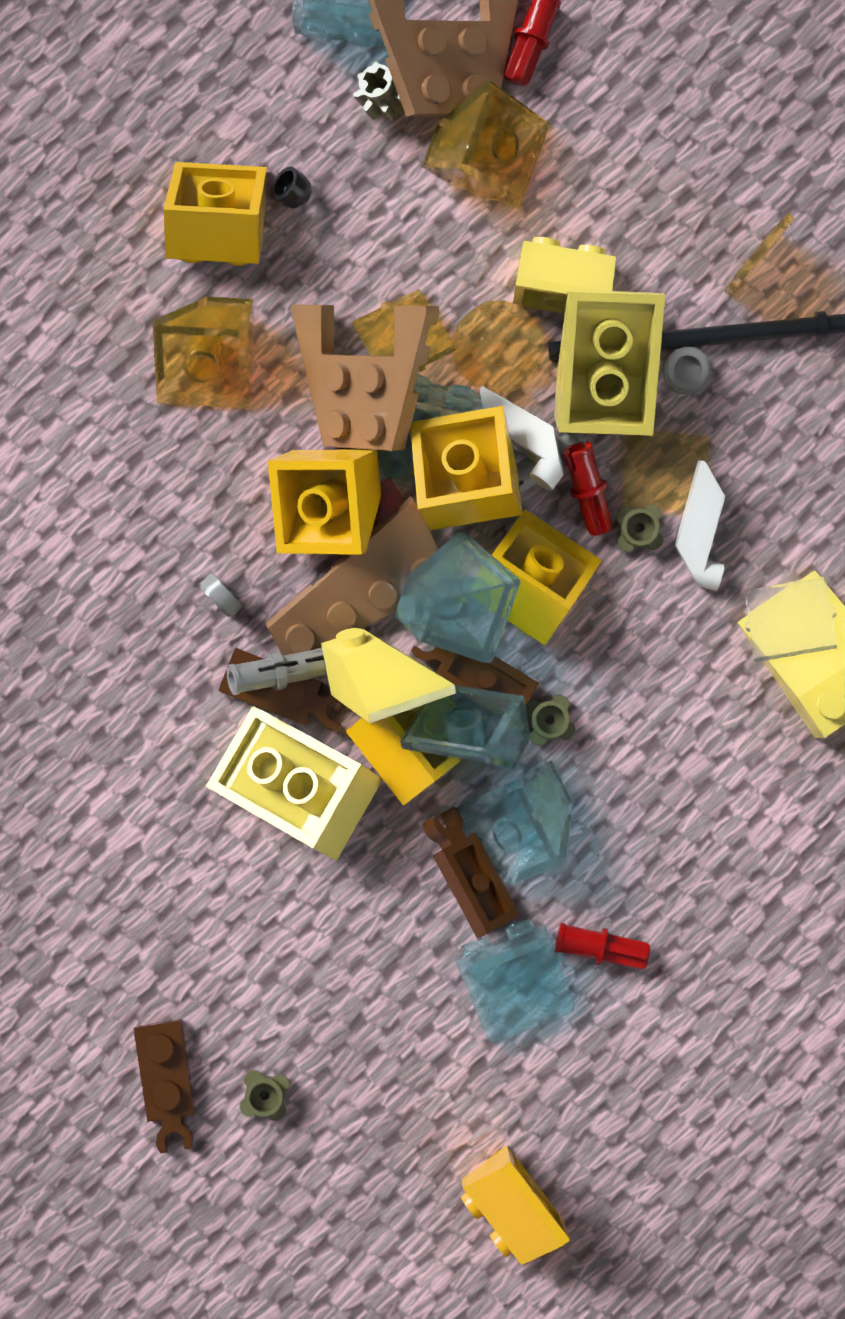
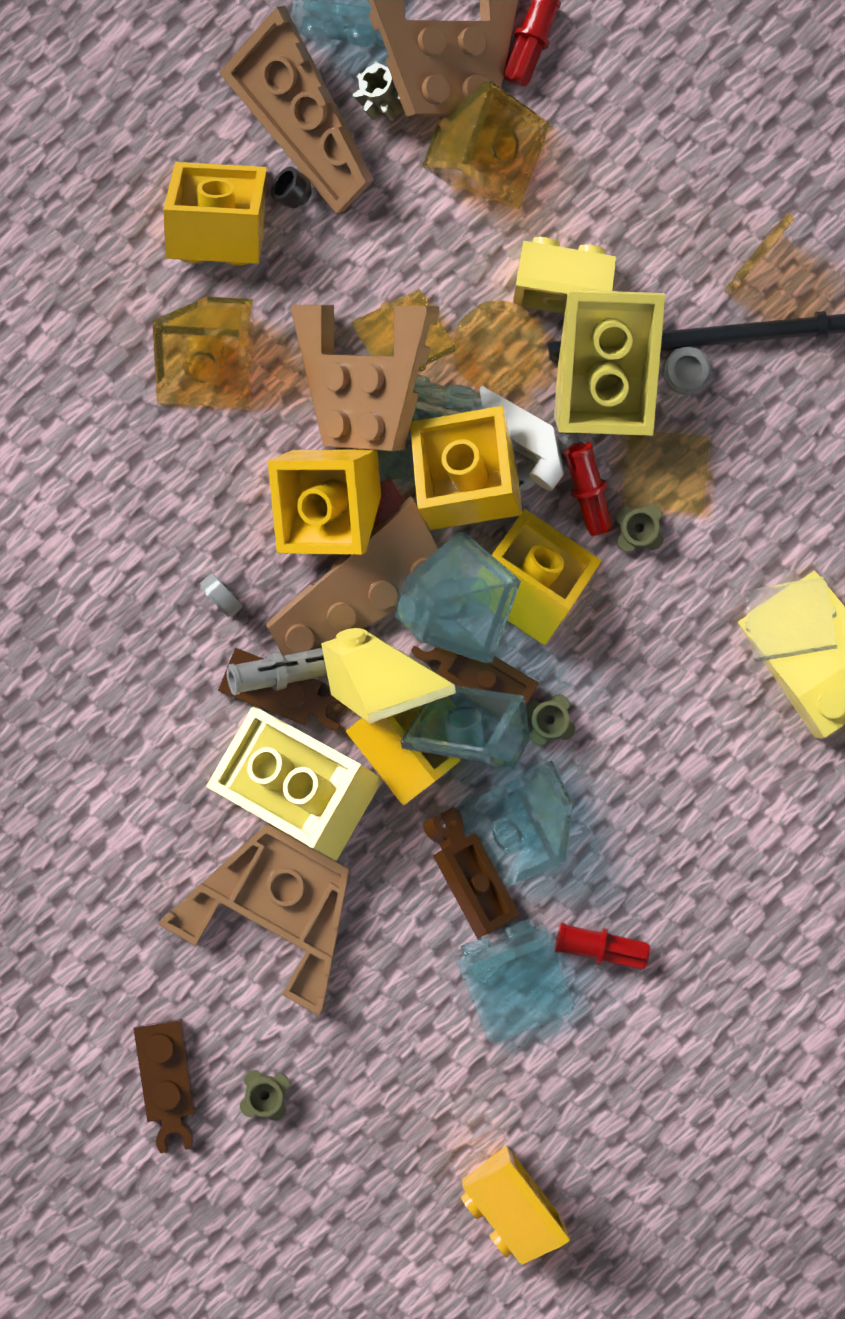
(283, 890): none -> medium nougat wing
(294, 105): none -> medium nougat wing
(699, 527): white piece -> none

